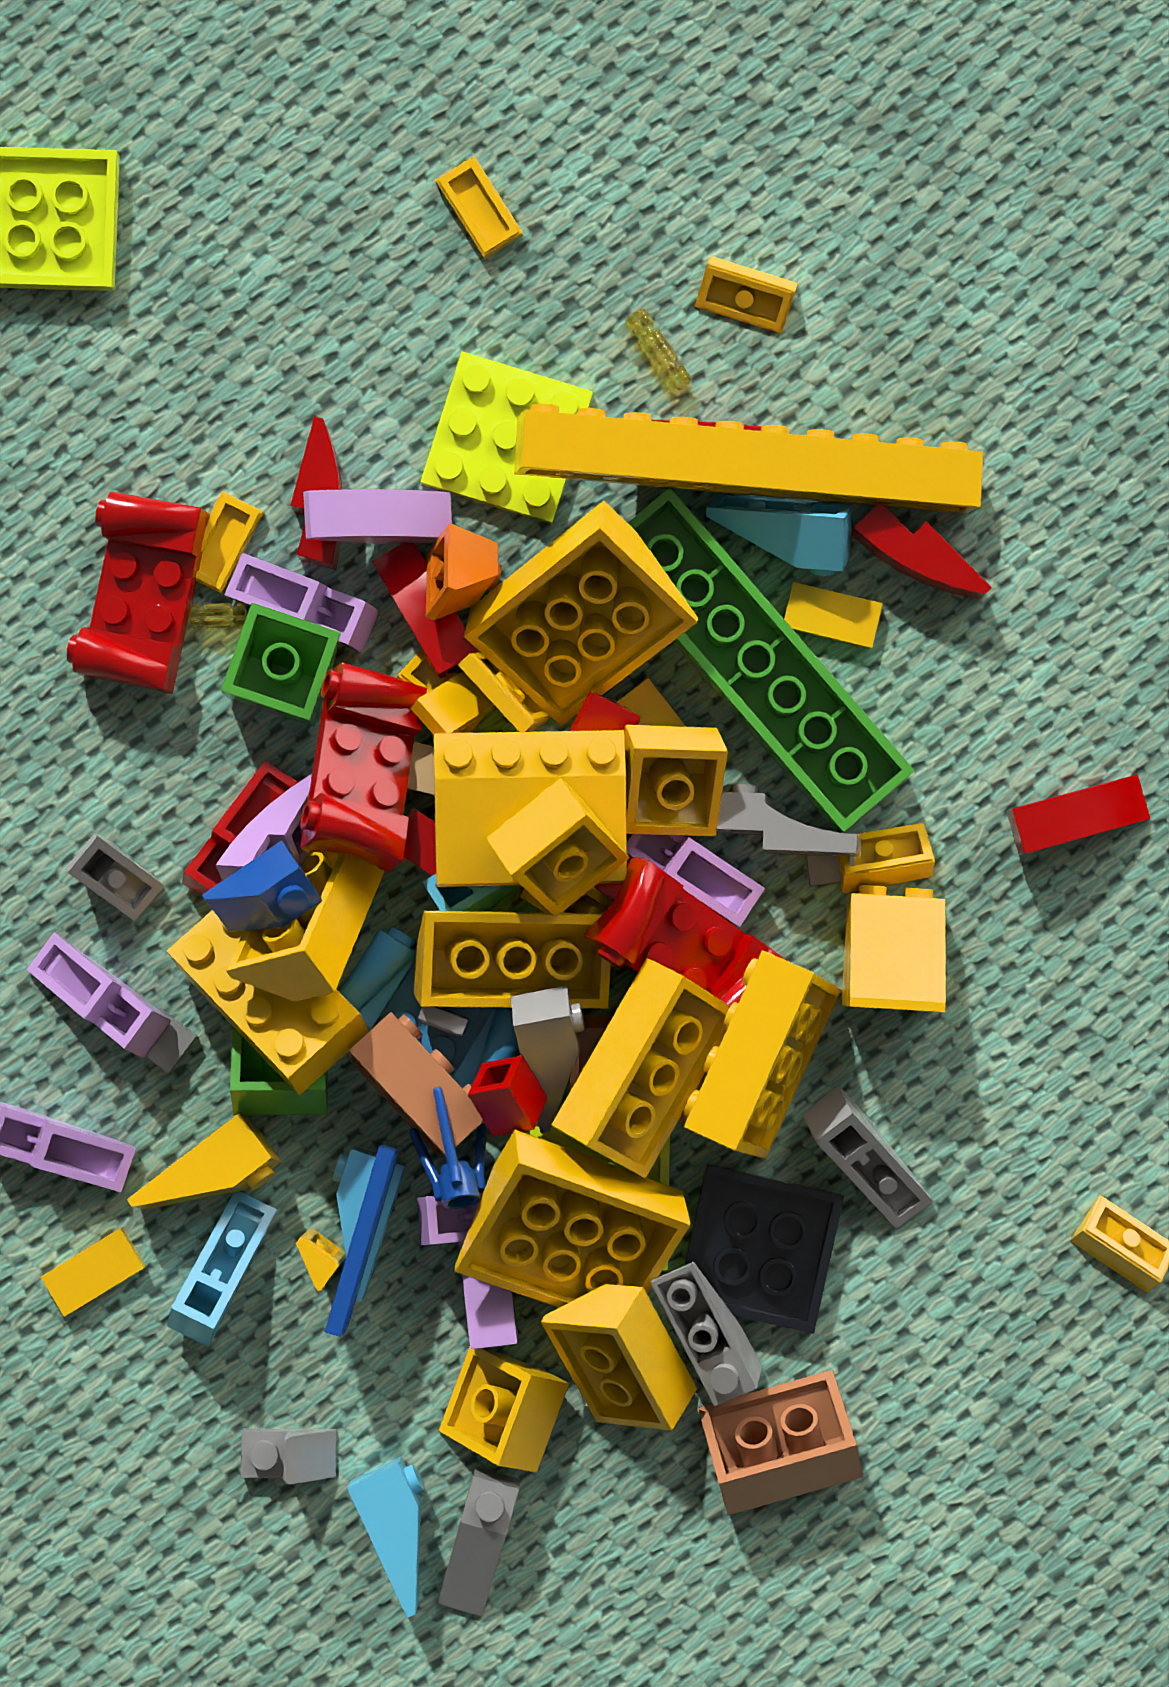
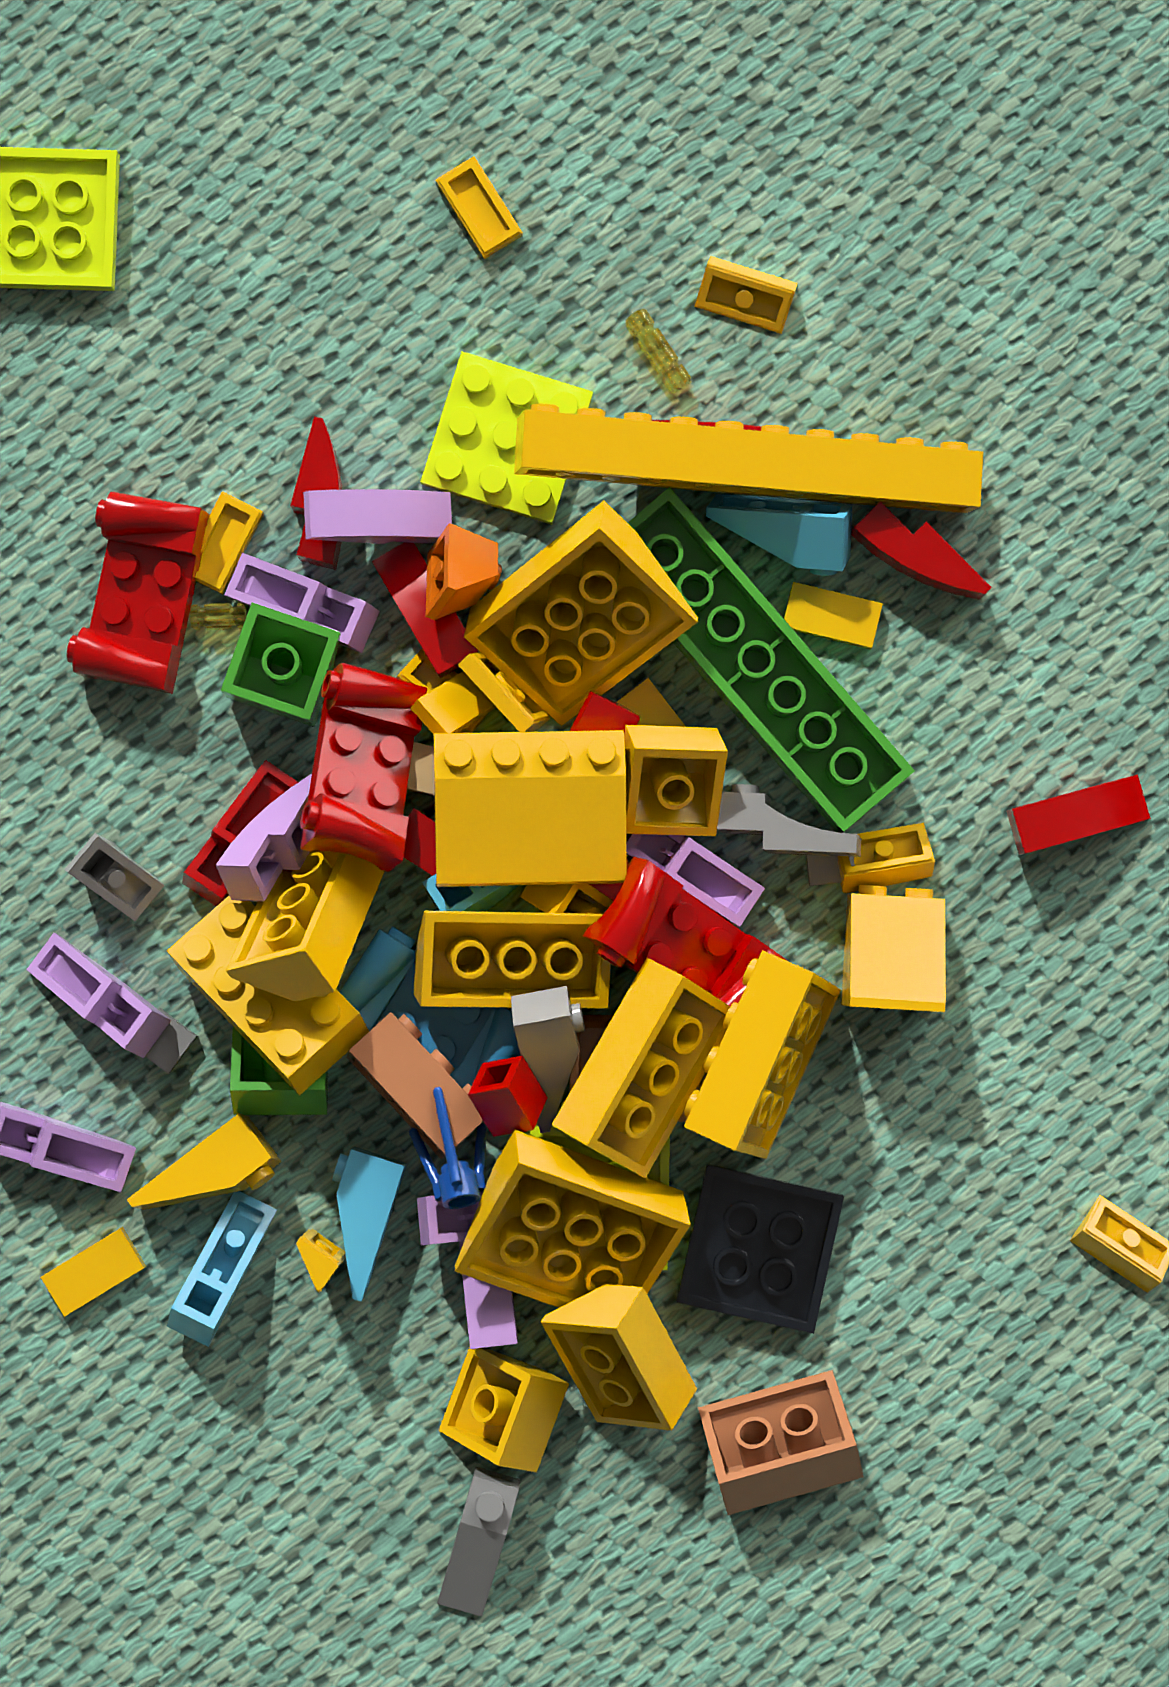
(263, 893): blue slope -> none
(288, 1454): light grey slope -> none
(362, 1240): blue tile -> none
(392, 1516): medium azure slope -> none
(444, 1020): light grey tile -> none
(557, 847): yellow slope -> none
(708, 1334): light grey slope -> none
(866, 1157): light grey slope -> none

